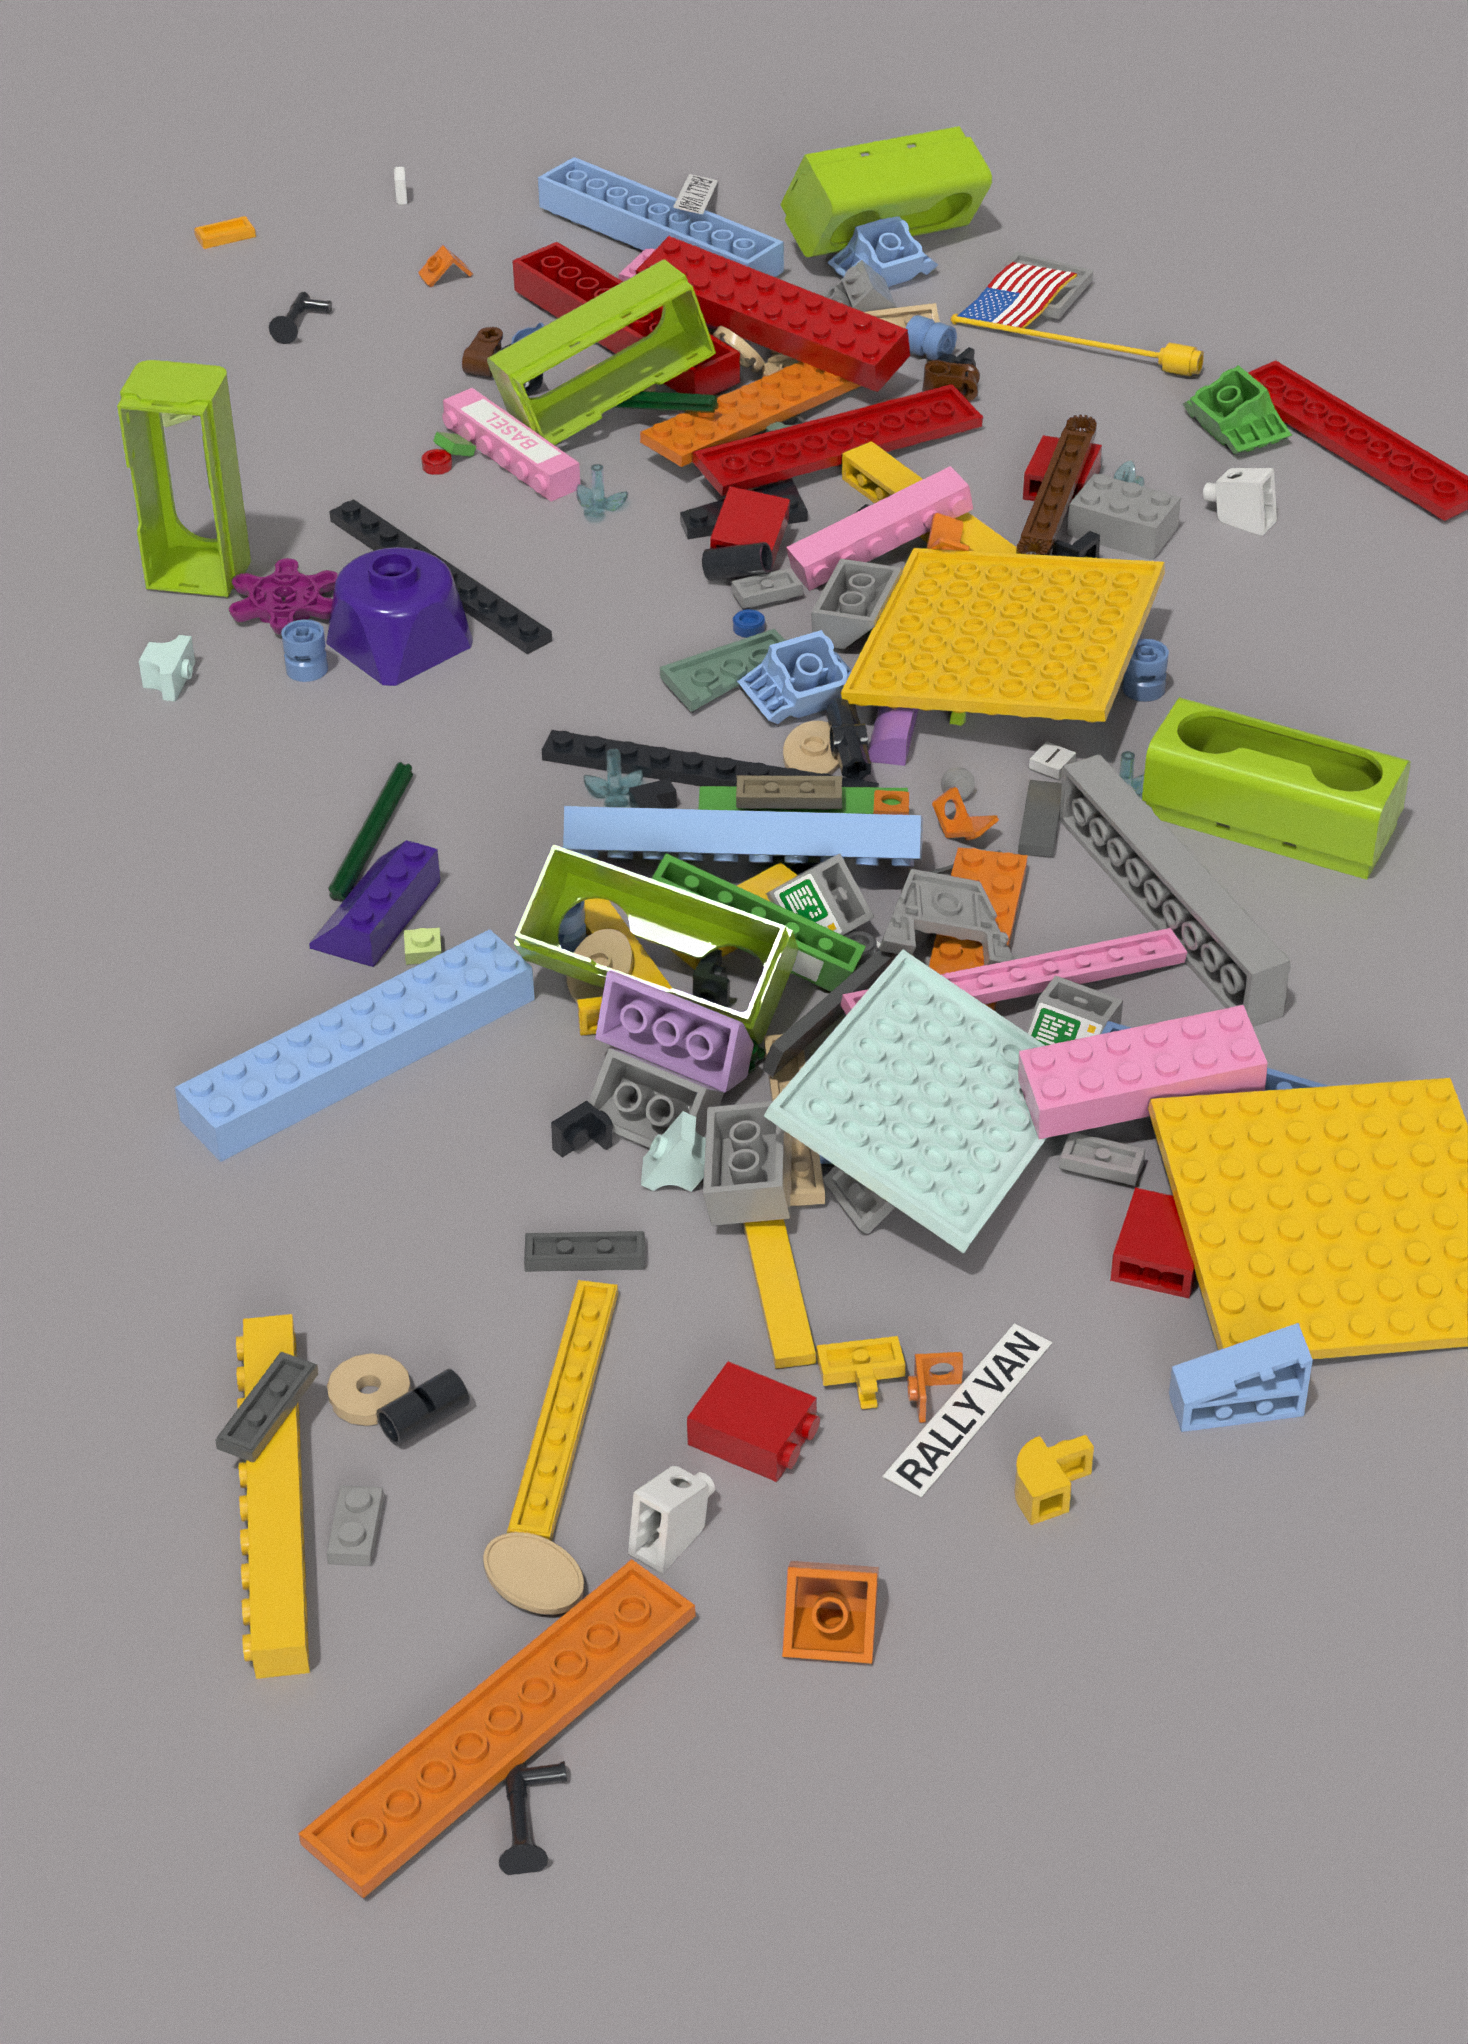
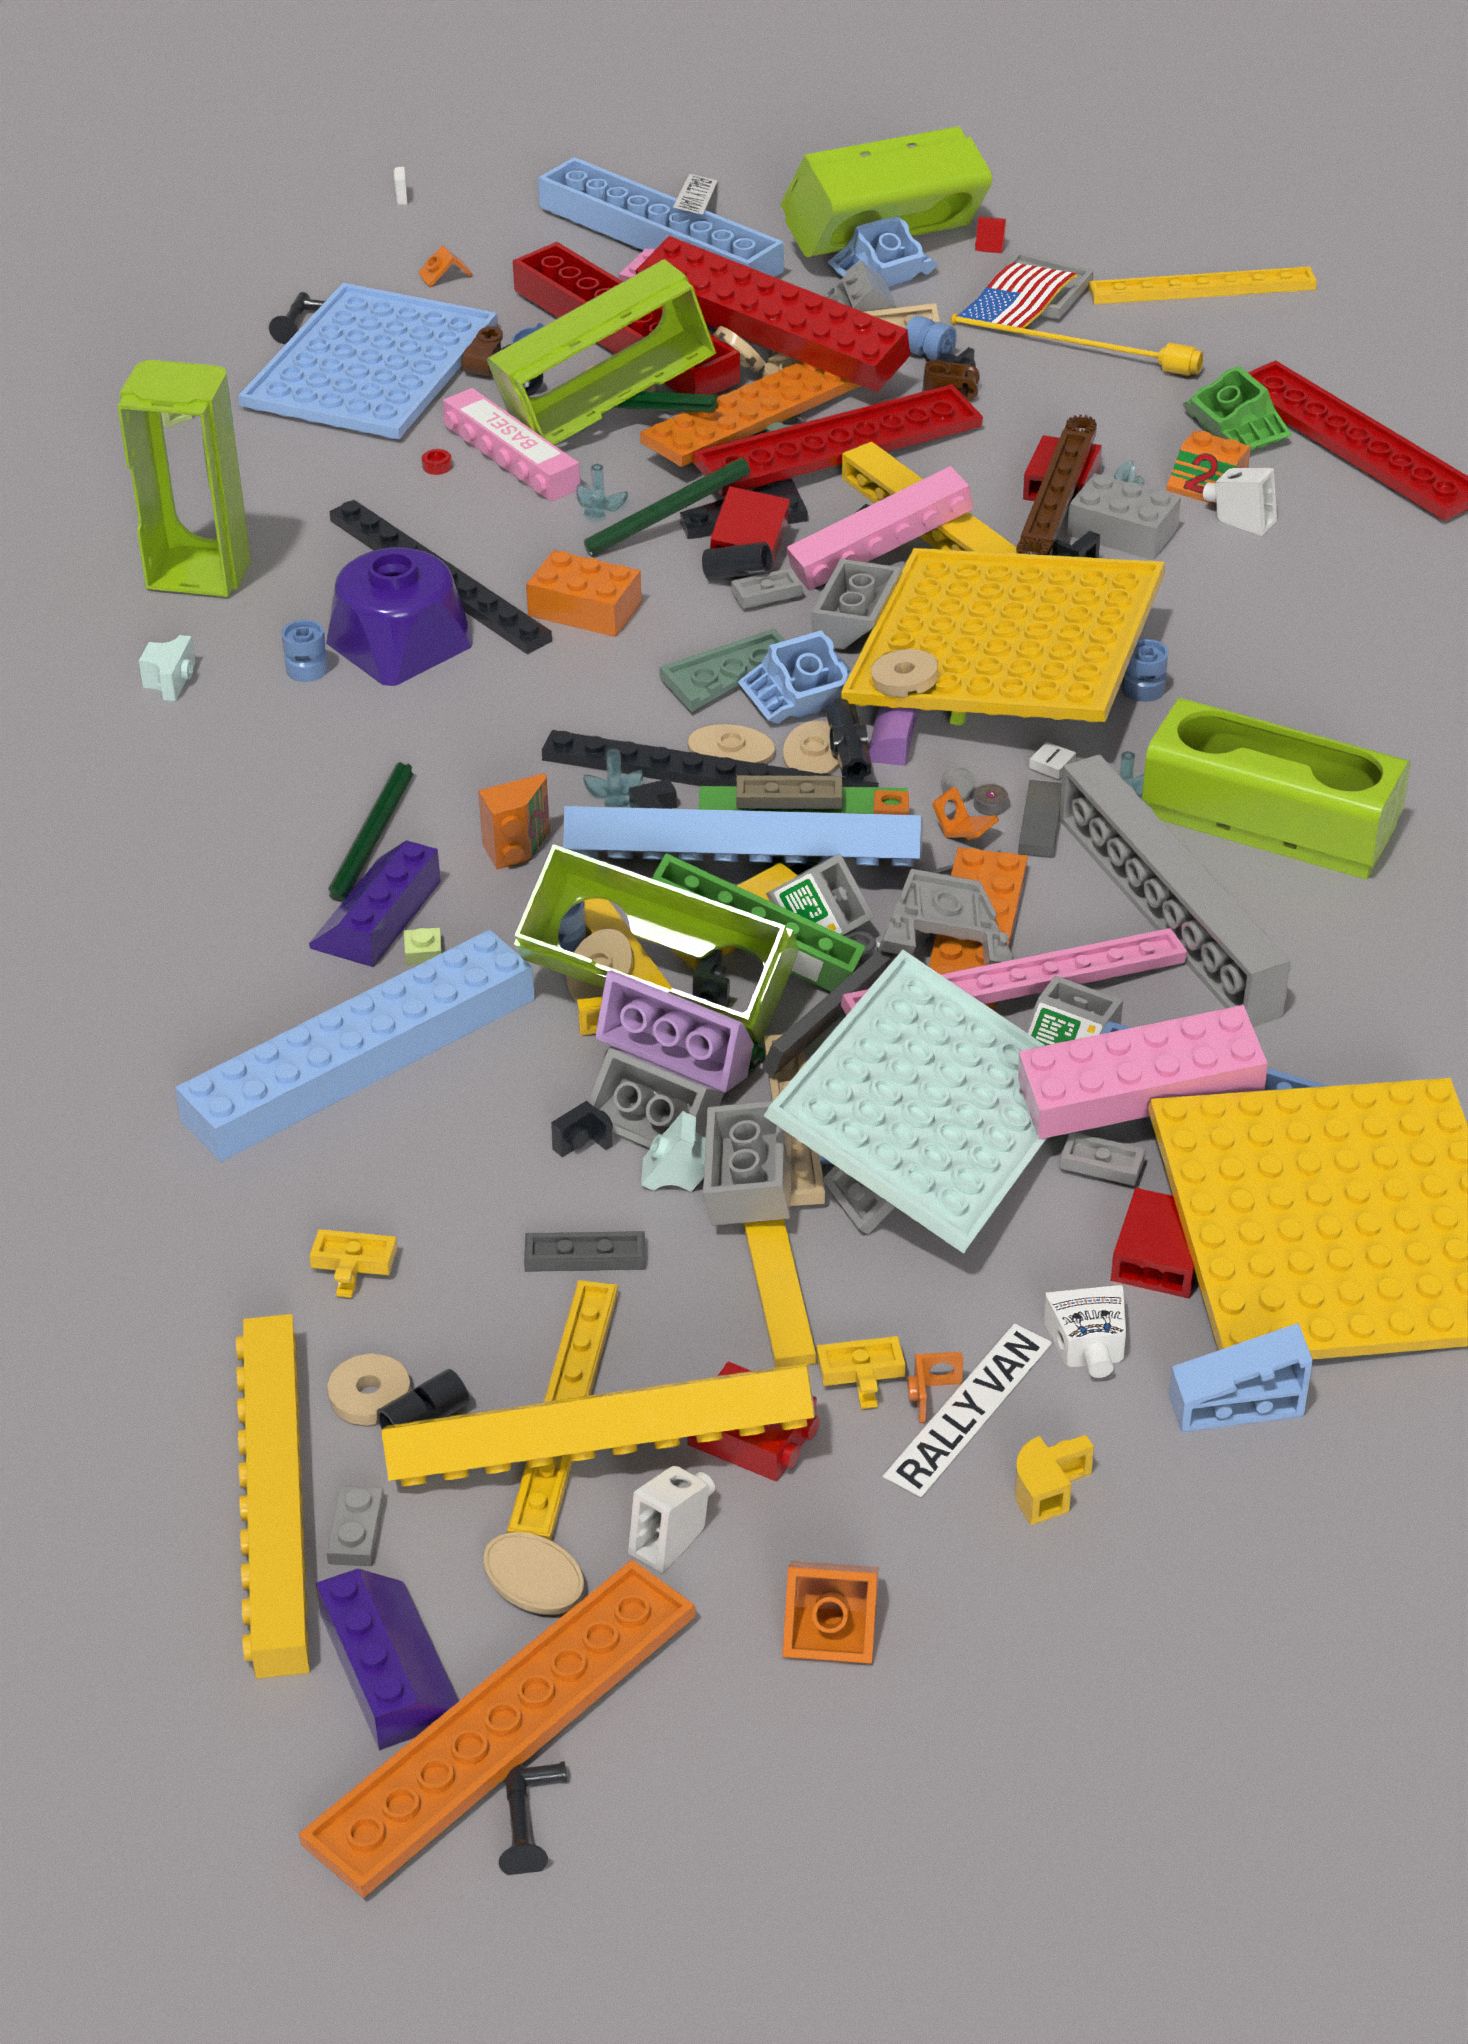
(224, 232): light orange tile -> none
(266, 1407): dark grey tile -> none
(300, 592): magenta plate -> none
(352, 1254): none -> yellow plate
(367, 361): none -> light blue plate
(385, 1654): none -> dark purple slope
(454, 444): bright green tile -> none
(514, 819): none -> orange slope
(584, 593): none -> orange brick
(598, 1422): none -> yellow brick
(666, 506): none -> dark green axle
(732, 742): none -> tan piece
(748, 623): blue tile -> none
(904, 672): none -> tan tile
(946, 533): orange bracket -> none
(990, 235): none -> red slope
(990, 799): none -> flat silver tile
(1087, 1327): none -> white torso
(1202, 285): none -> yellow tile
(1204, 460): none -> orange slope

